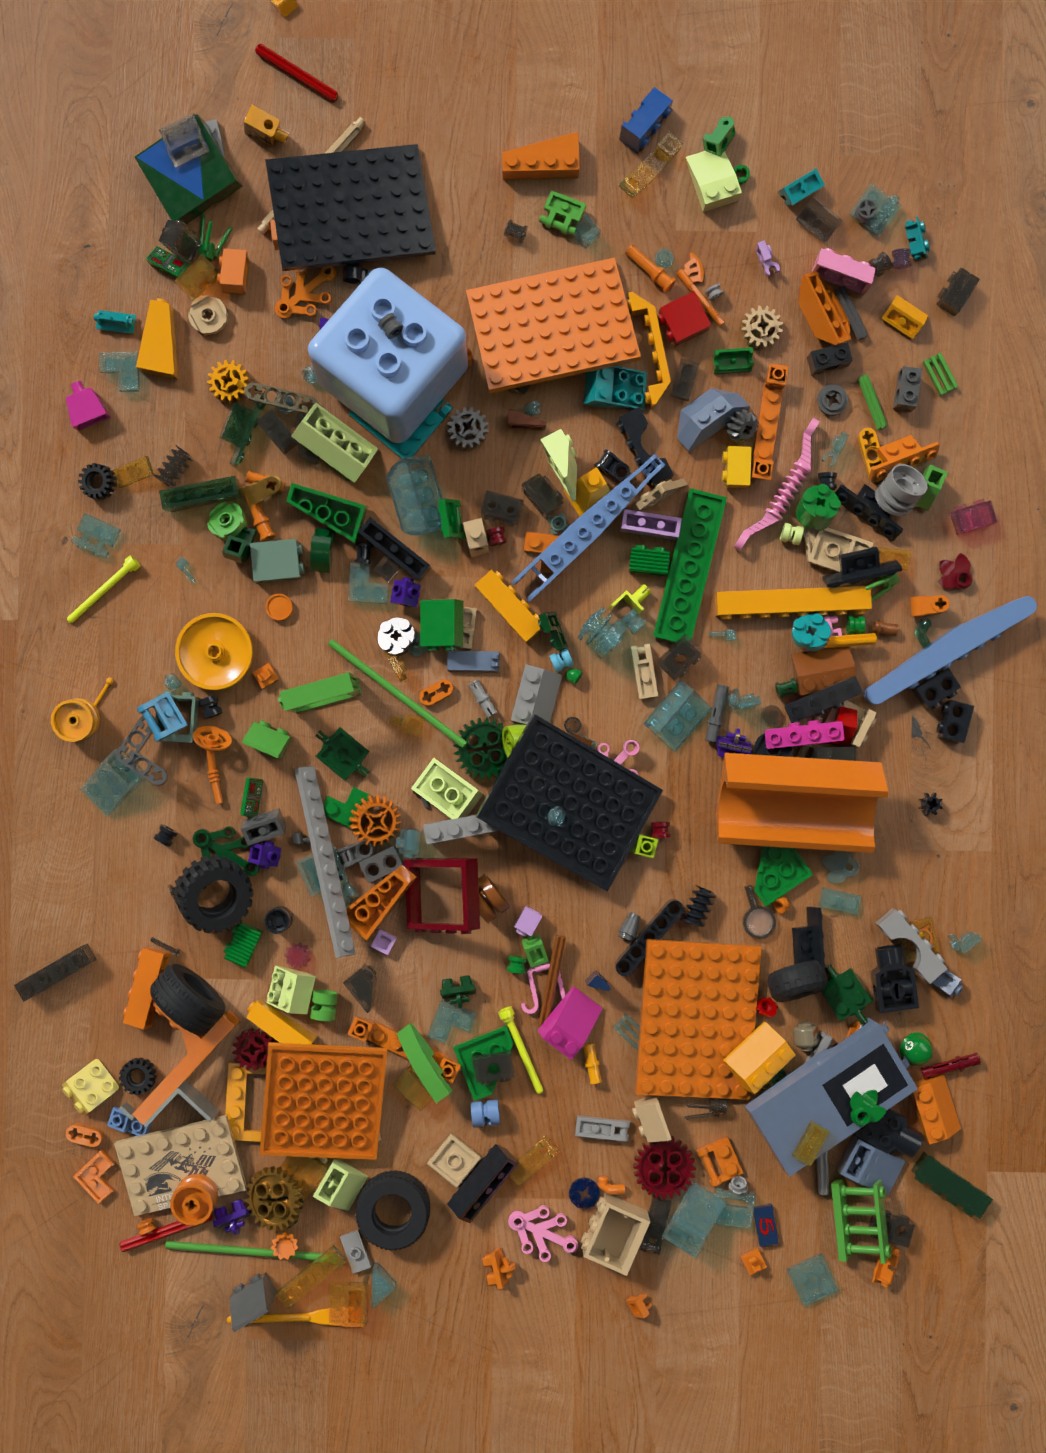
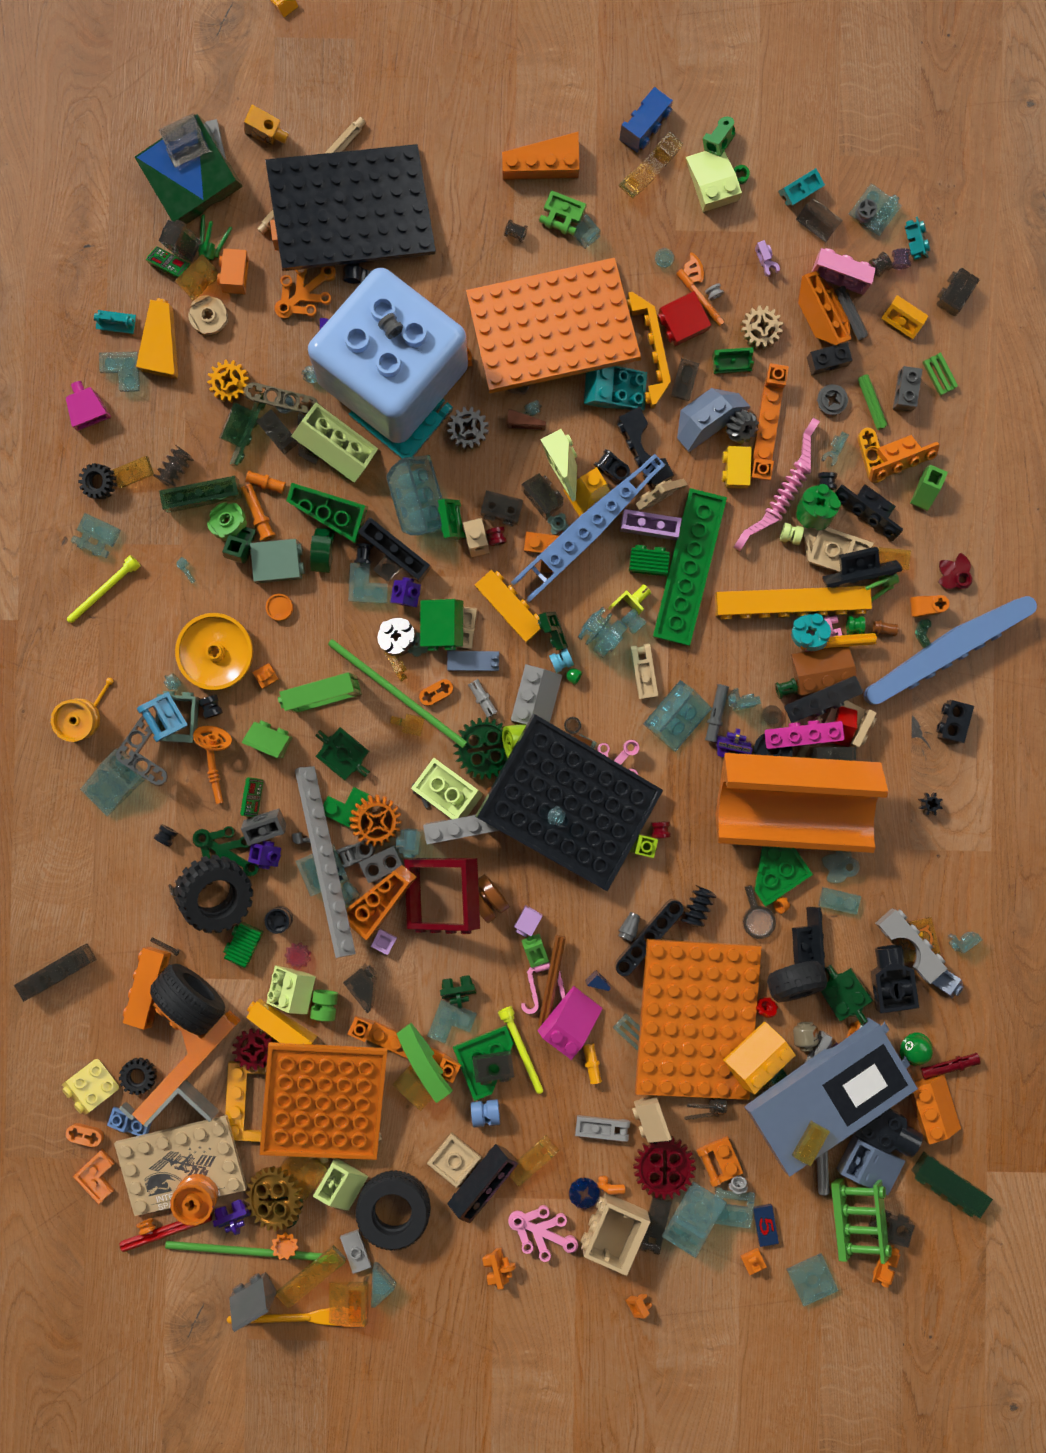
(260, 490): pearl gold piece -> none
(296, 72): red axle -> none
(516, 964): green wheel -> none
(657, 273): orange pin -> none
(685, 647): clear smoke brick -> none
(729, 634): clear light blue hand -> none
(868, 1106): green plate -> none
(901, 490): light grey wheel -> none
(934, 684): black brick -> none
(973, 517): clear pink brick -> none

